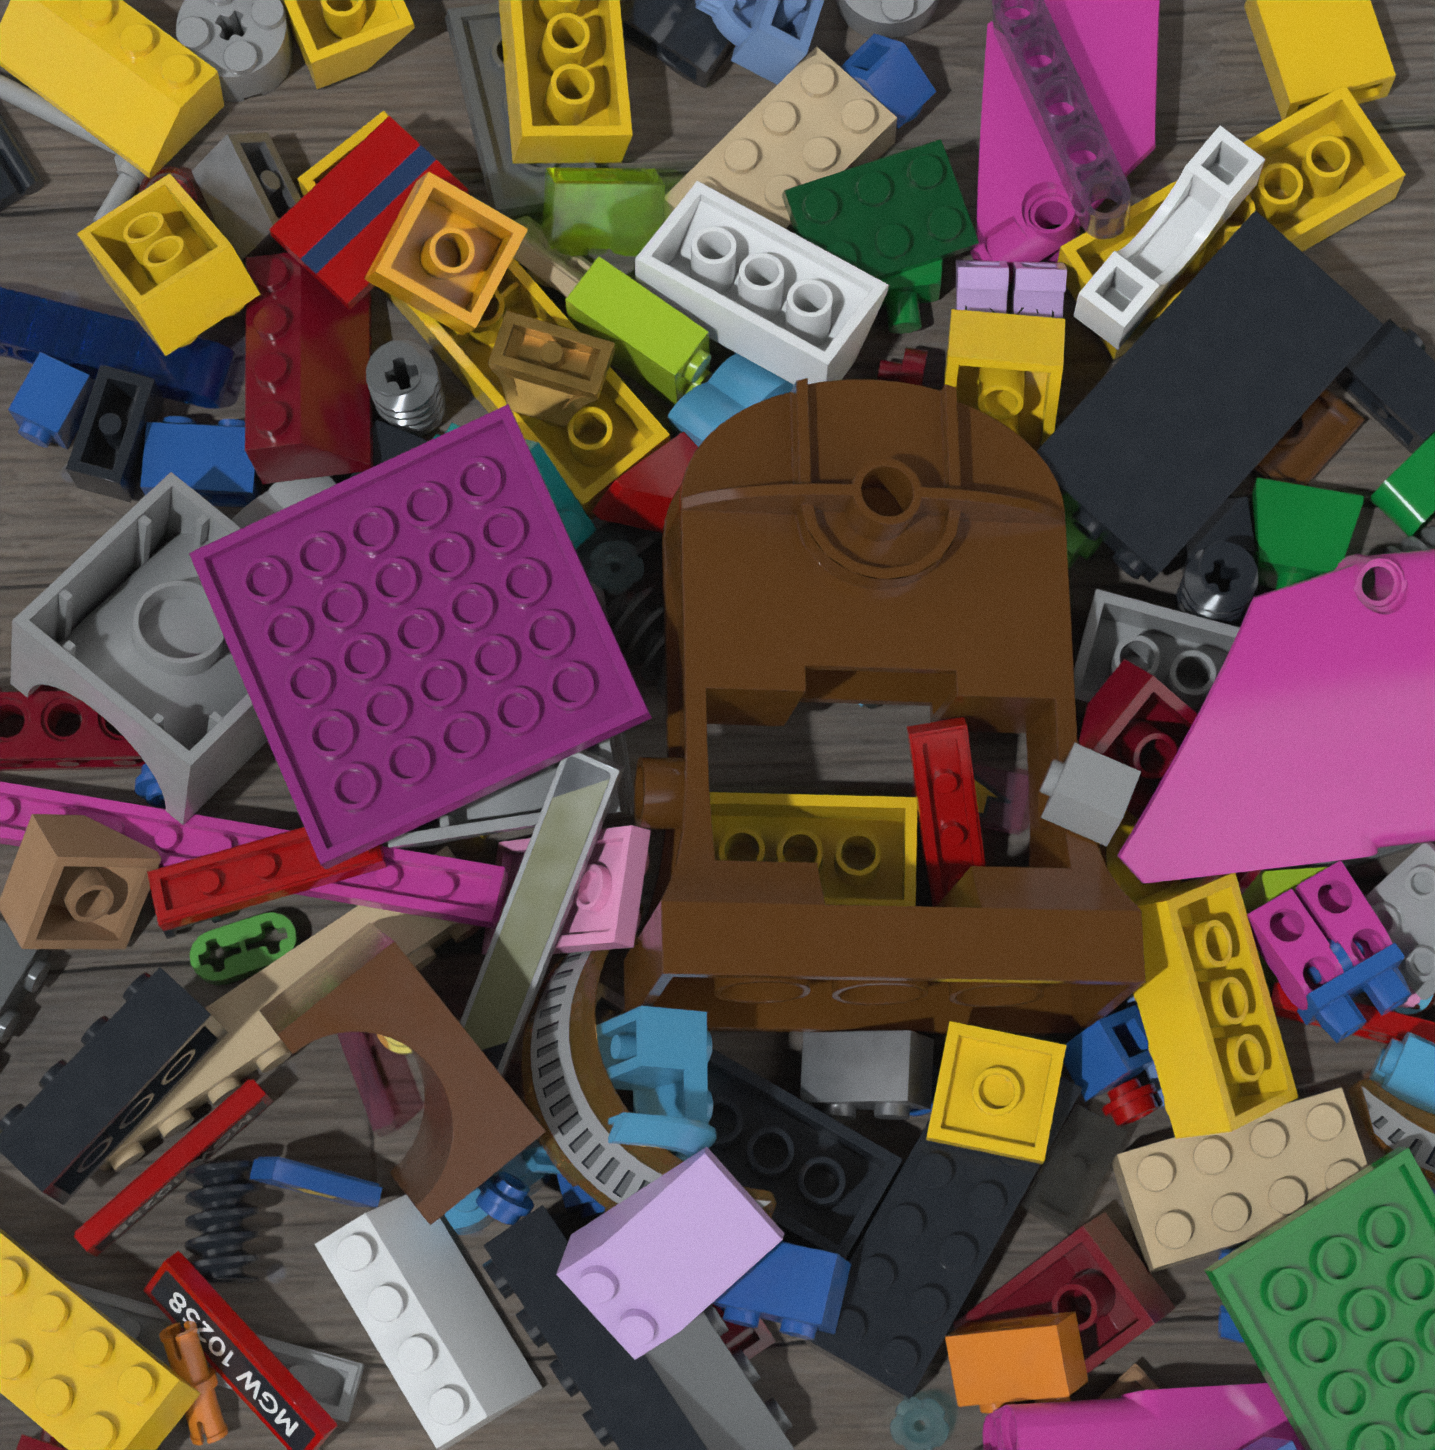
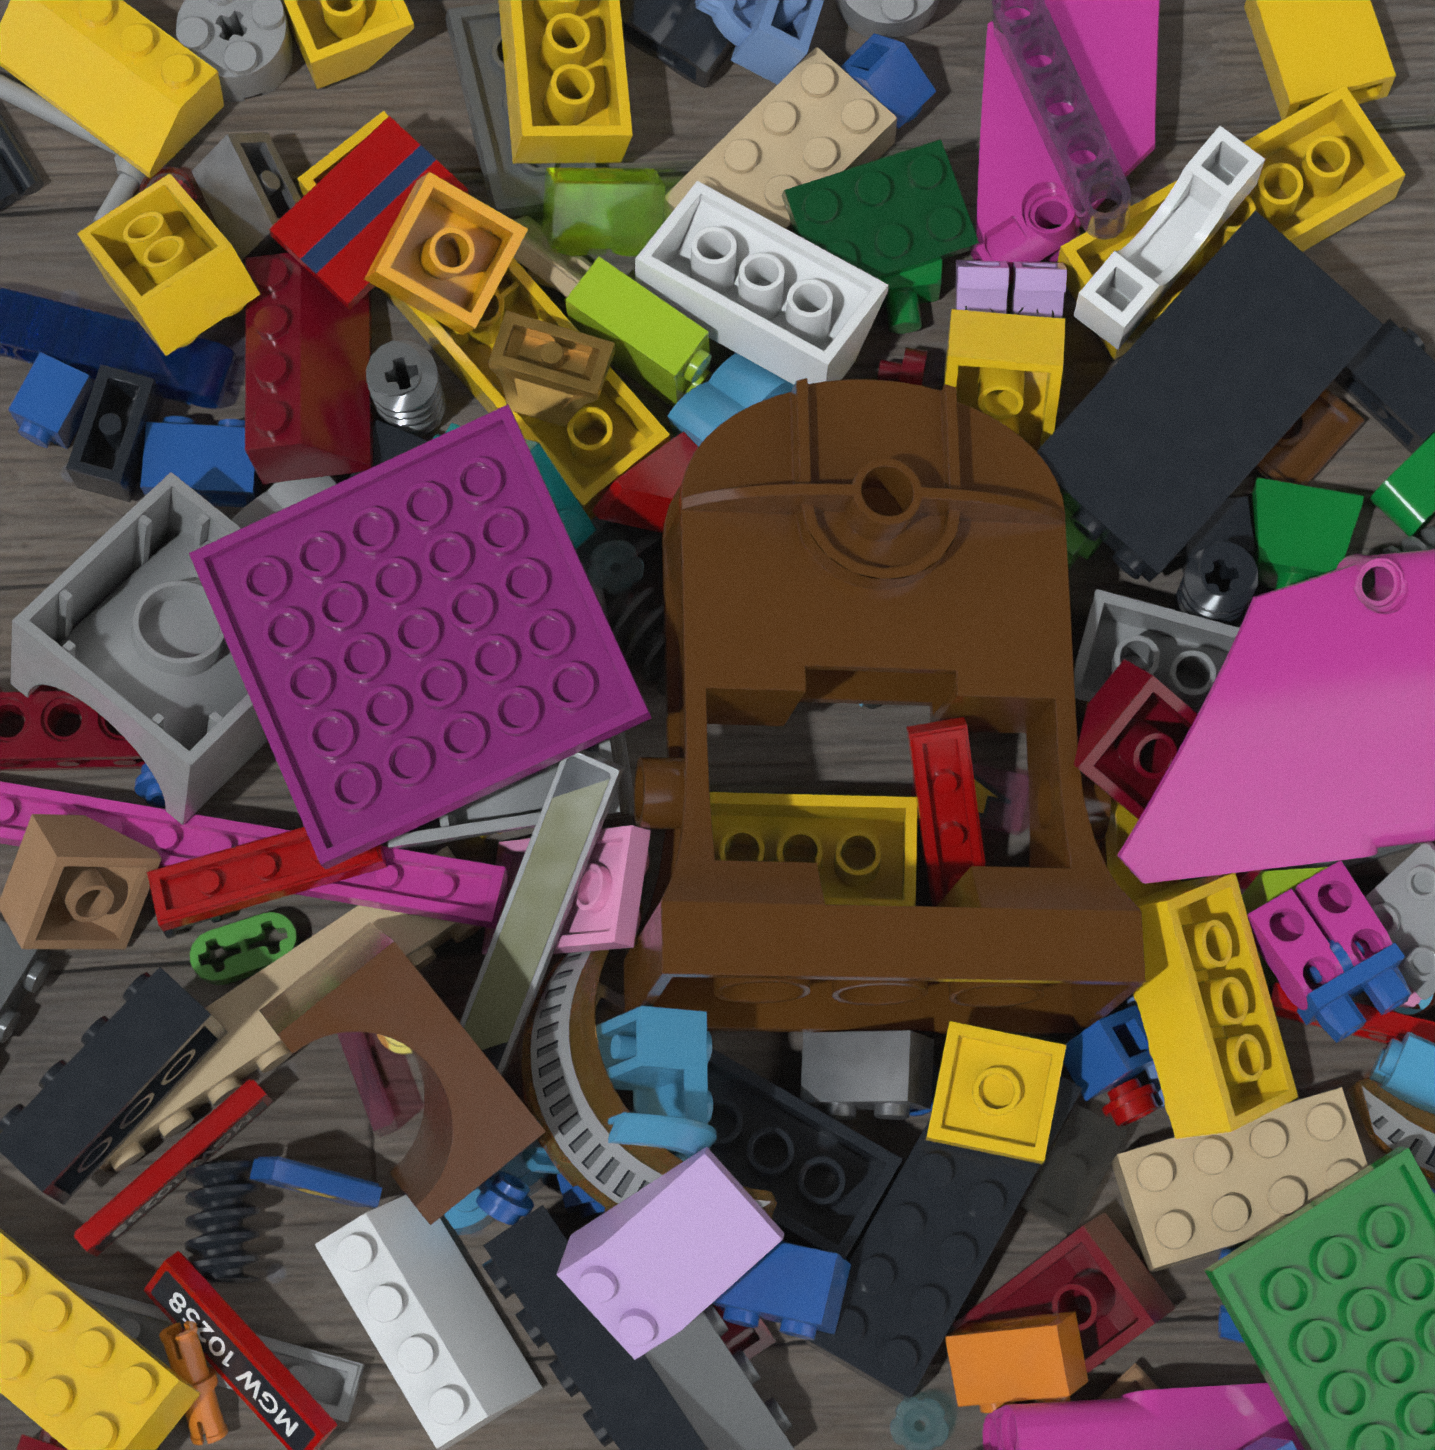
(1088, 793): light grey brick -> none

